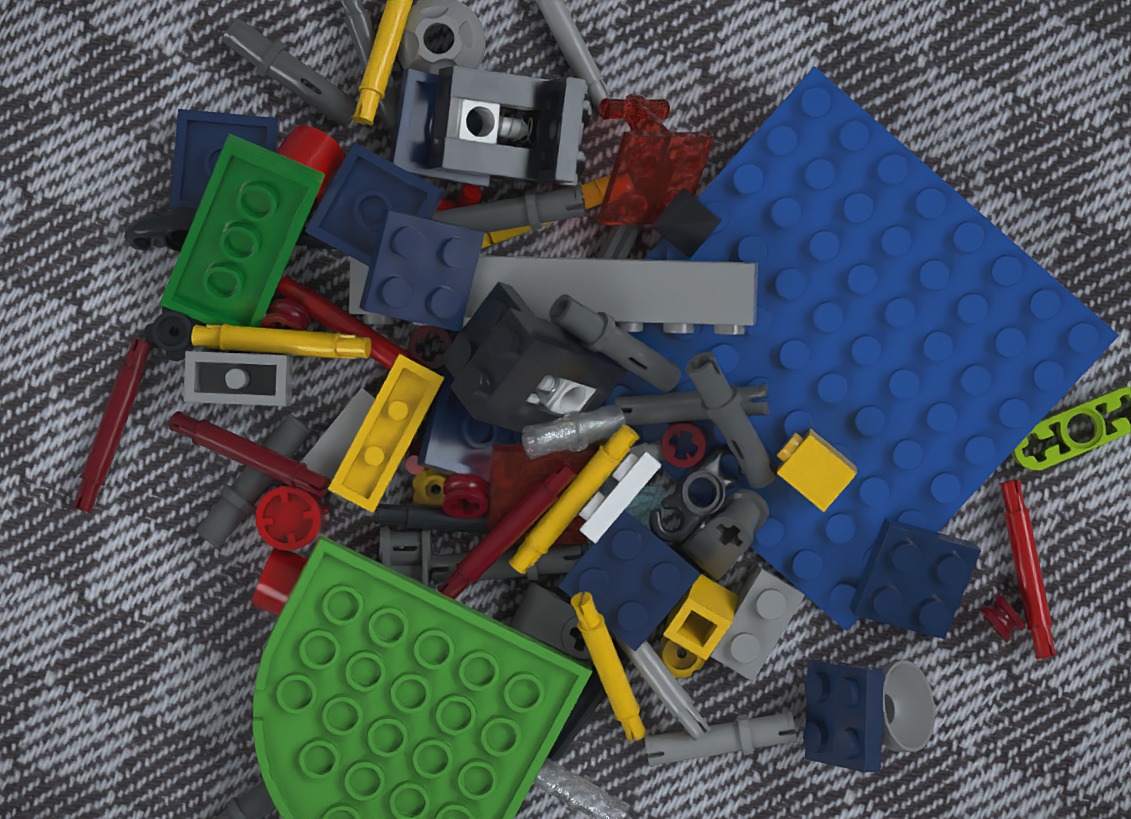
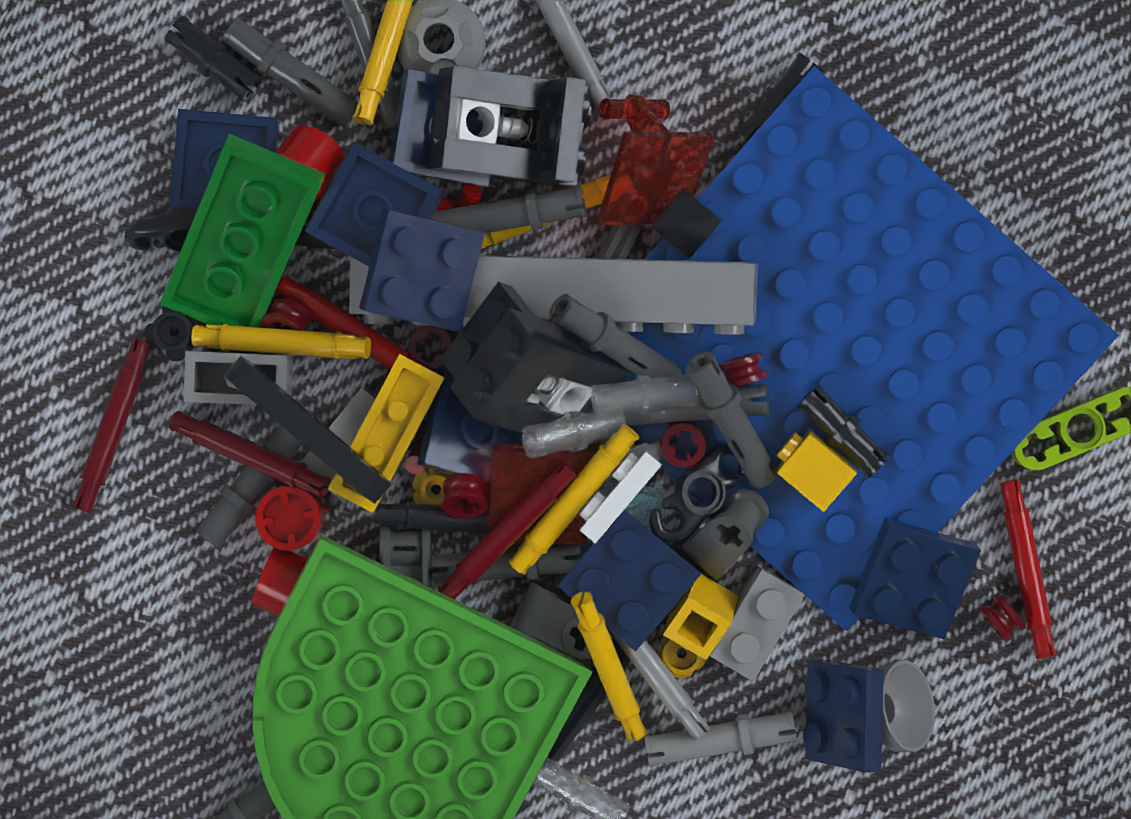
(213, 58): none -> black pin
(308, 429): none -> black beam
(643, 395): none -> clear pin
(743, 369): none -> dark red bush
(777, 94): none -> black pin
(843, 431): none -> black pin

